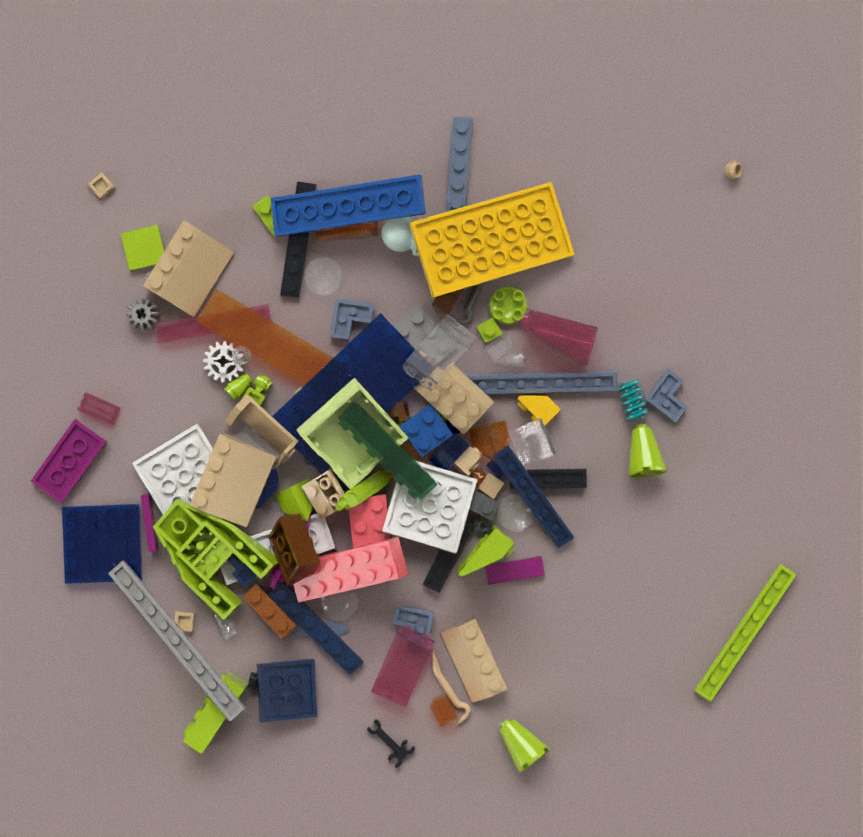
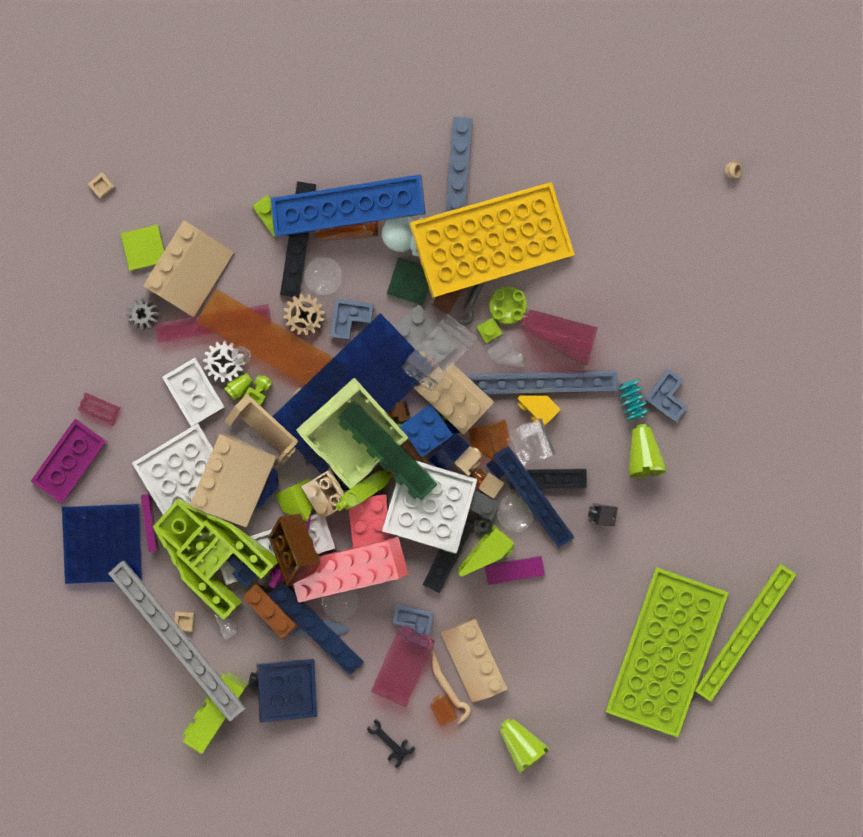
(193, 392): none -> white plate
(312, 309): none -> tan gear
(408, 282): none -> clear green plate
(603, 514): none -> black slope
(666, 652): none -> lime plate

